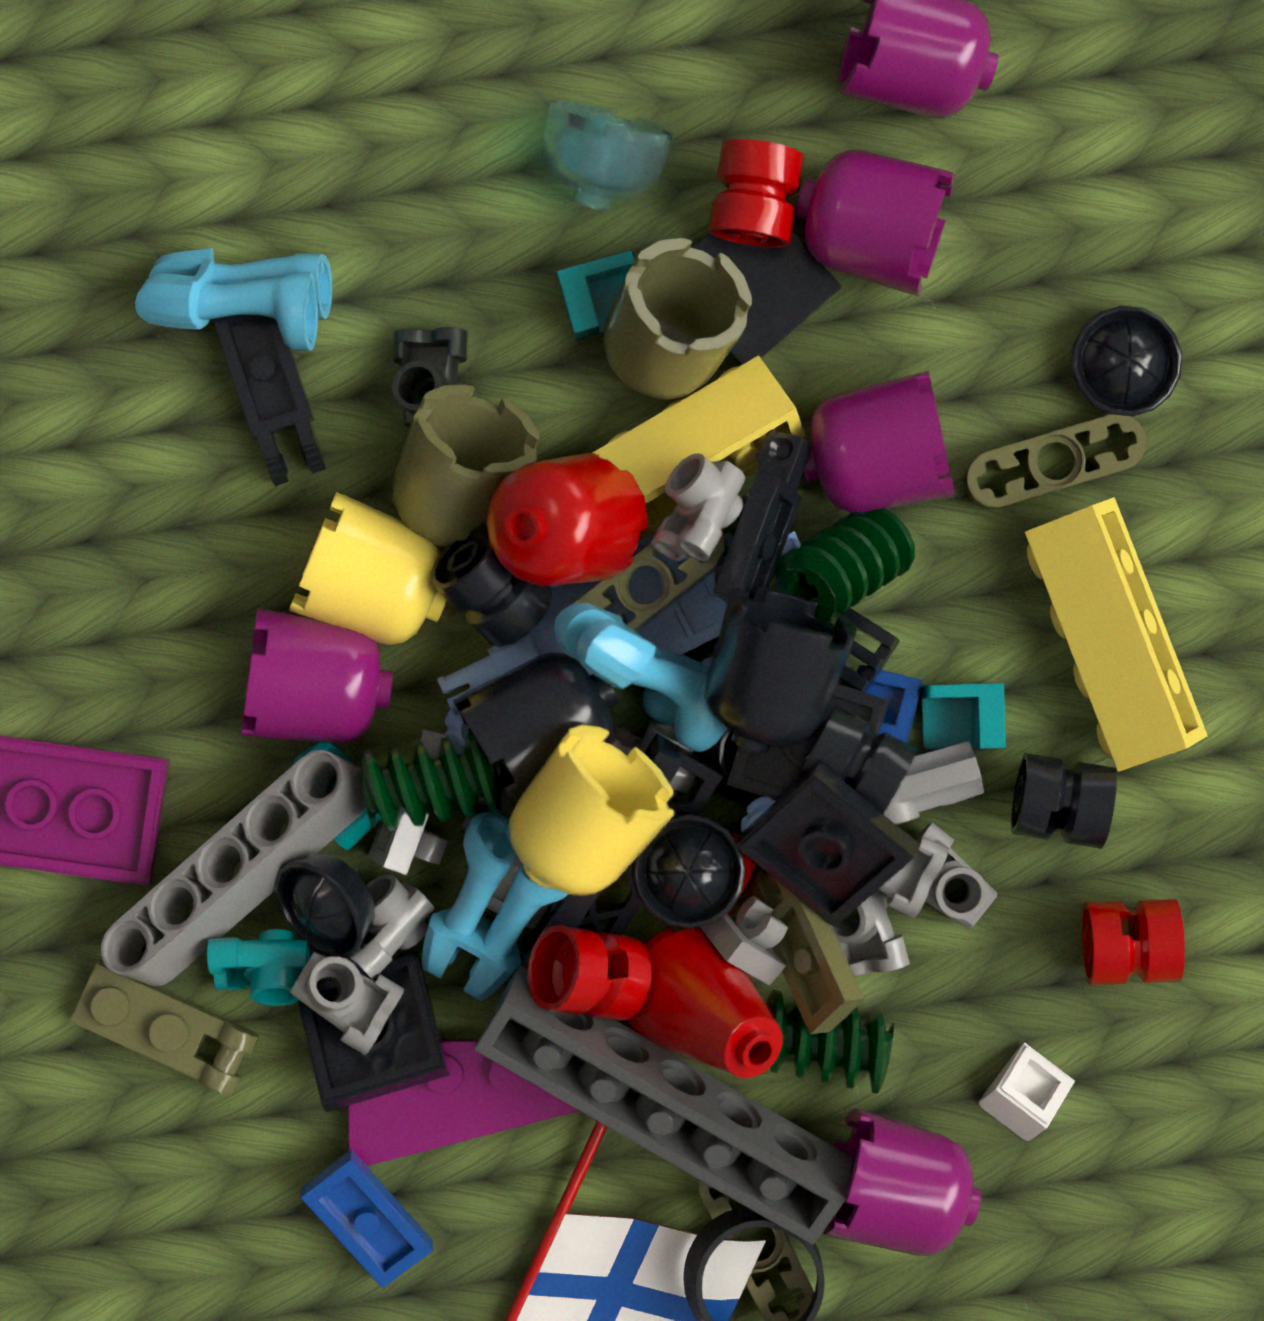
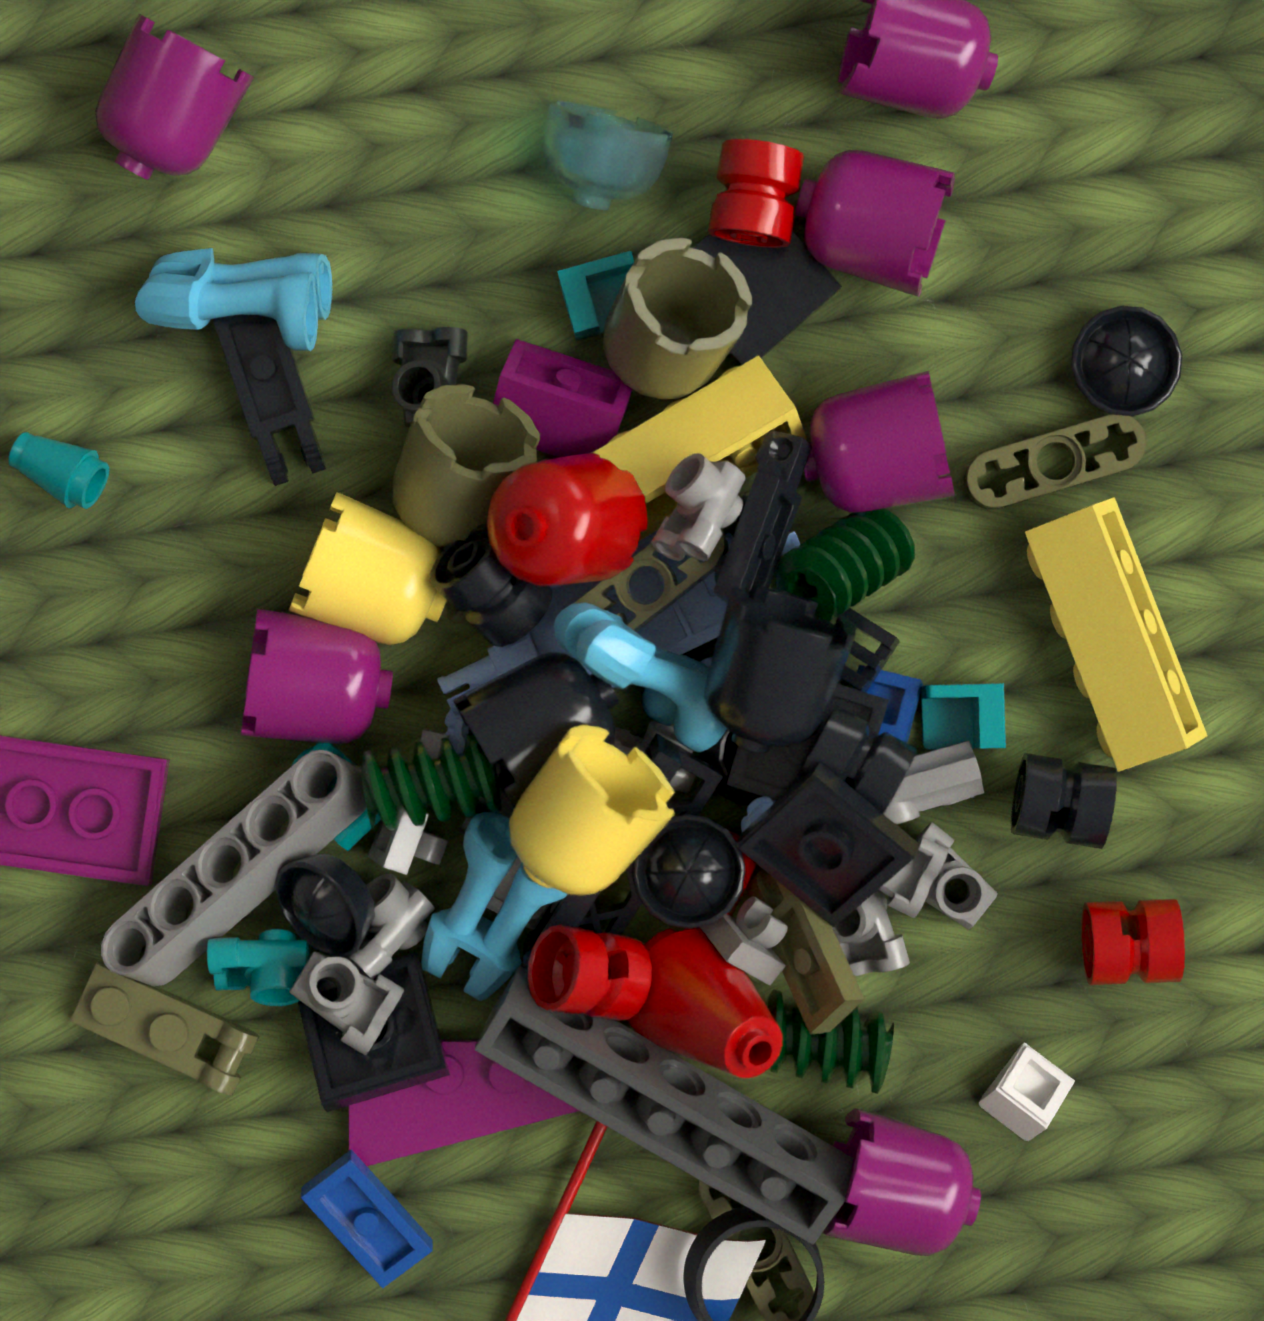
(61, 469): none -> teal cone
(166, 102): none -> magenta cylinder
(567, 399): none -> magenta panel

